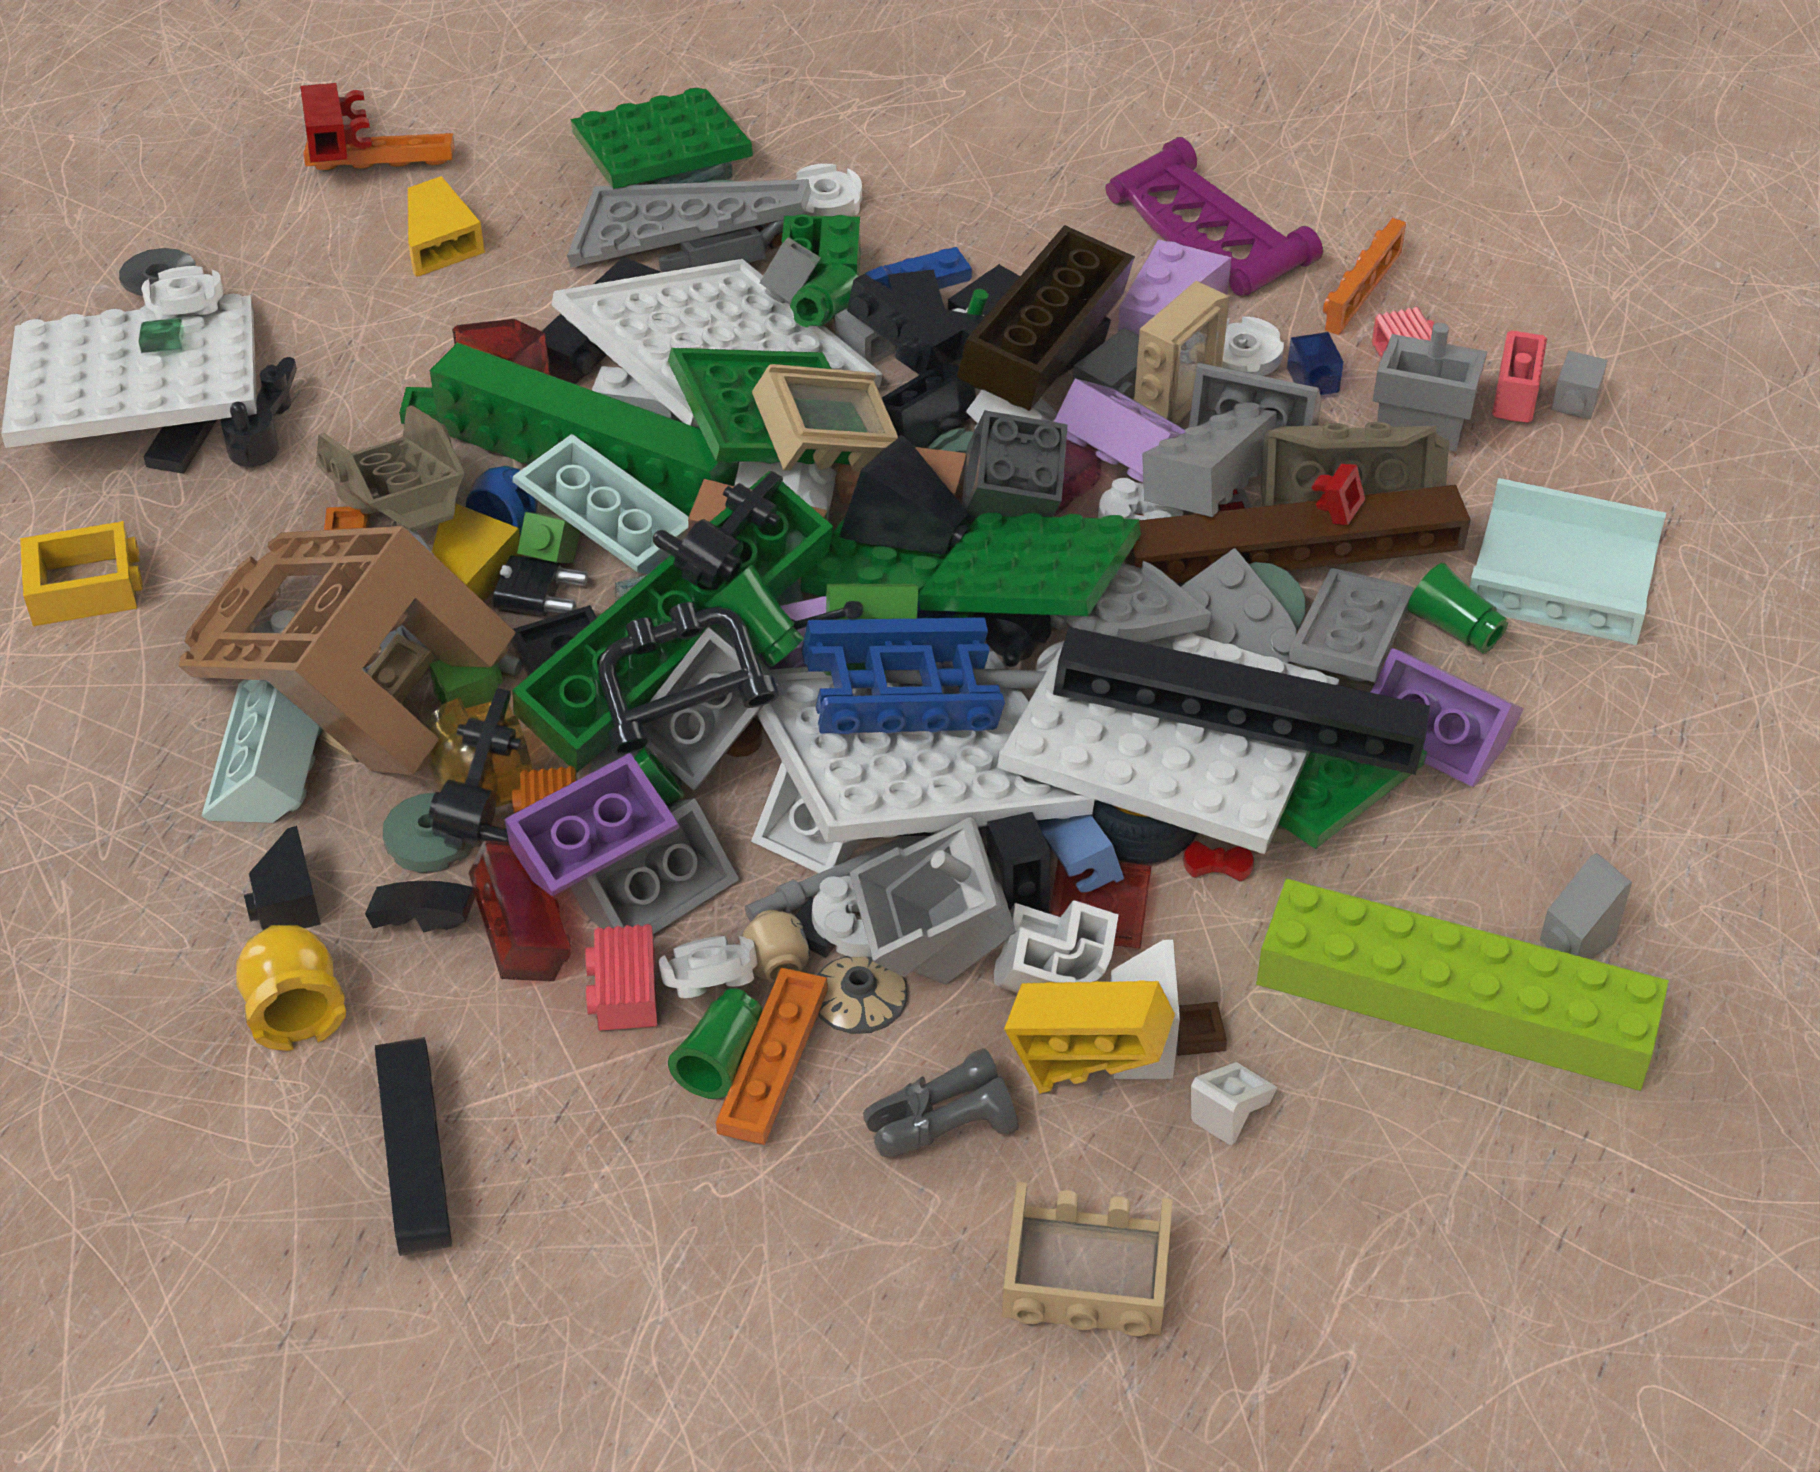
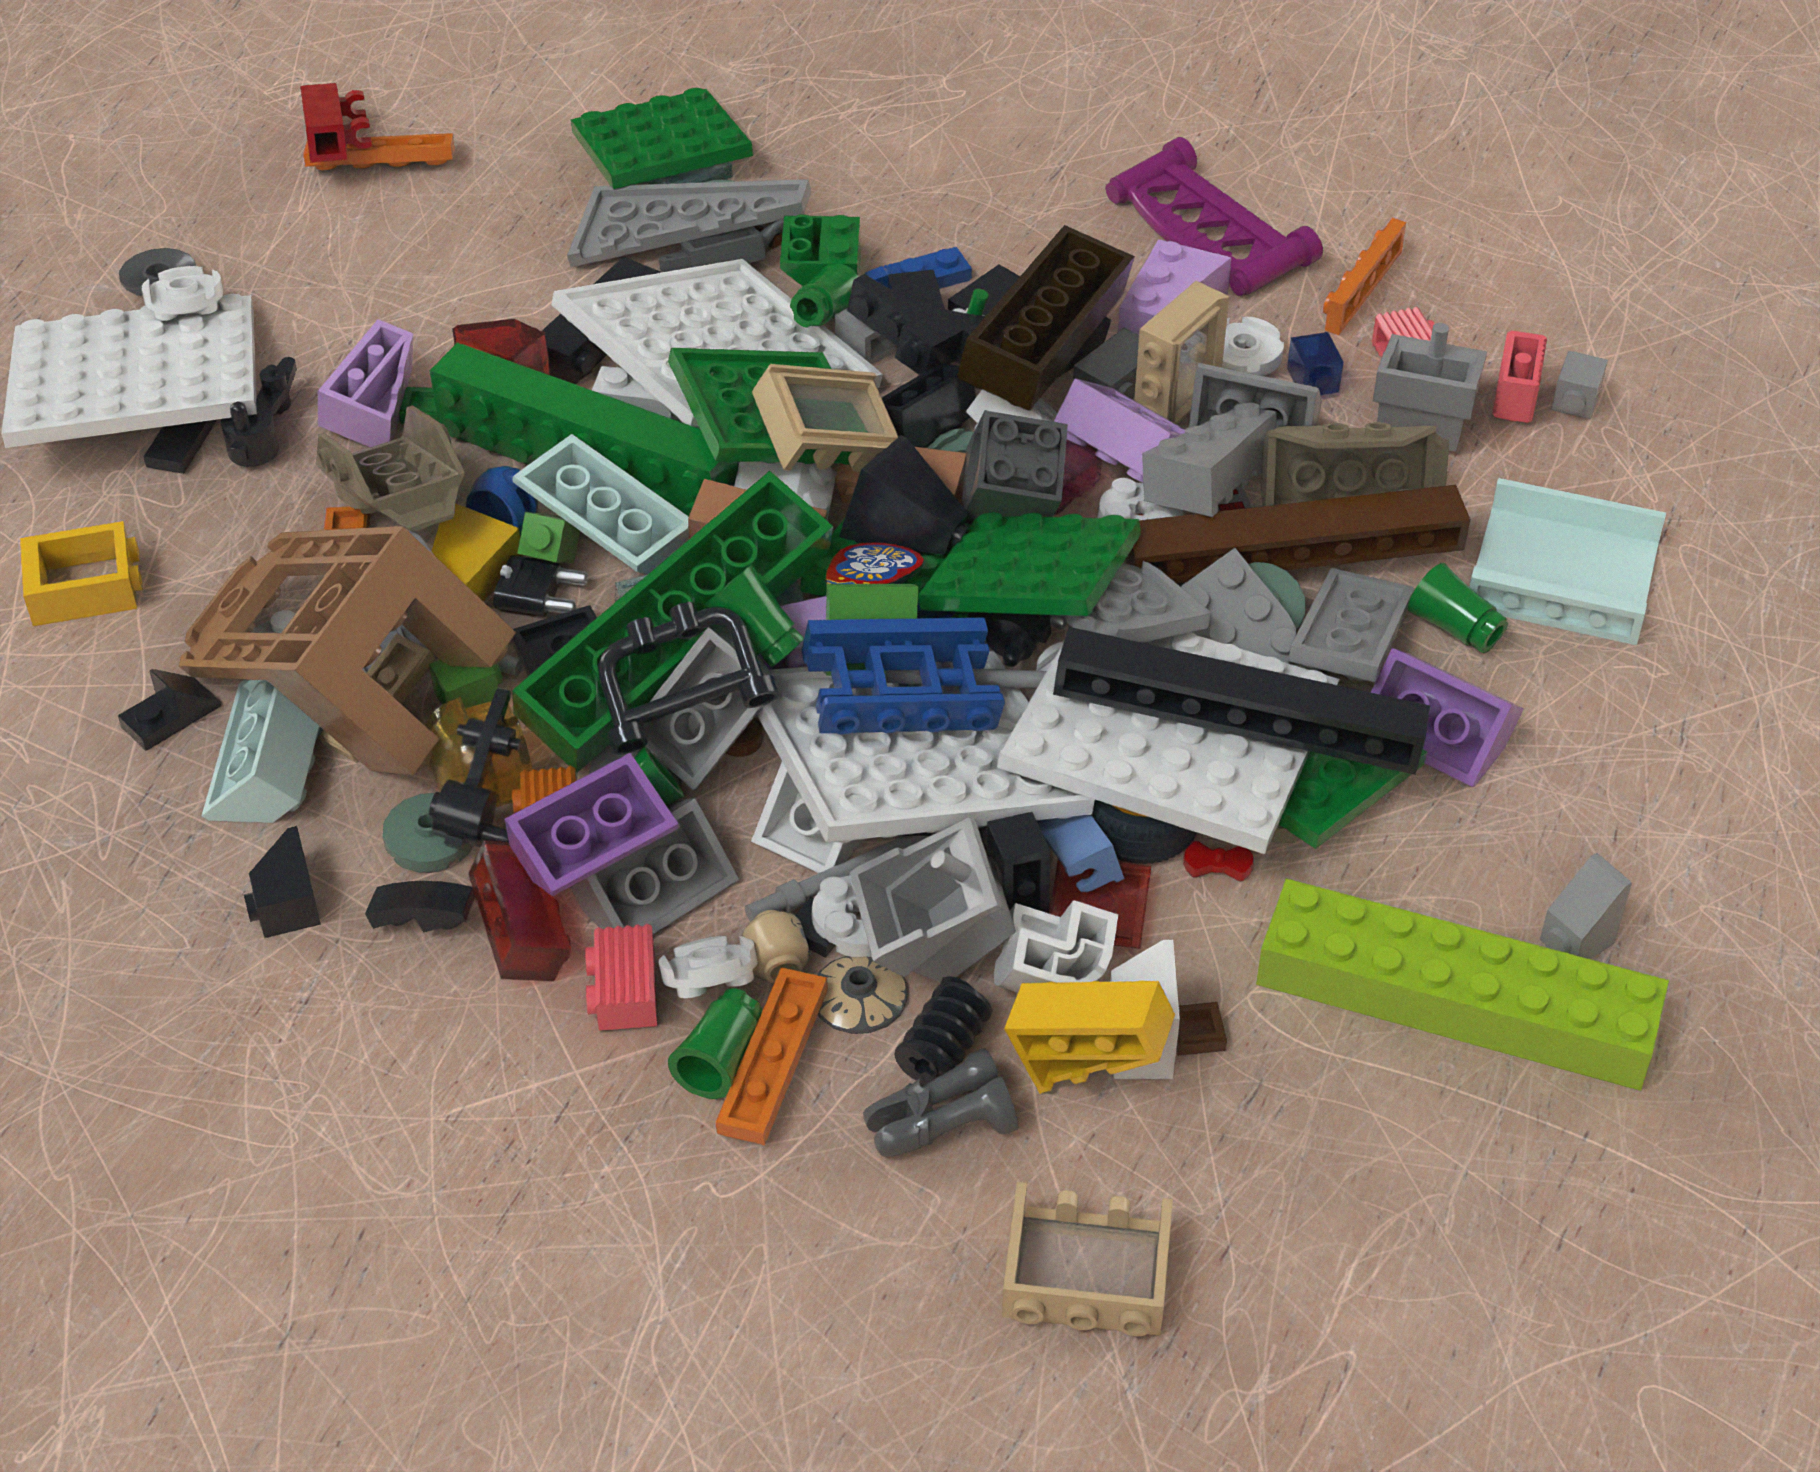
(161, 335): clear green tile -> none
(174, 706): none -> black slope
(288, 987): yellow tile -> none
(368, 387): none -> lavender wedge
(412, 1147): black beam -> none
(440, 227): yellow slope -> none
(714, 553): black piece -> none
(788, 271): light grey brick -> none
(842, 191): white plate -> none
(851, 610): black hinge -> none
(874, 564): none -> shield
(943, 1030): none -> black piece
(1225, 1099): white slope -> none
(1342, 493): red tile -> none

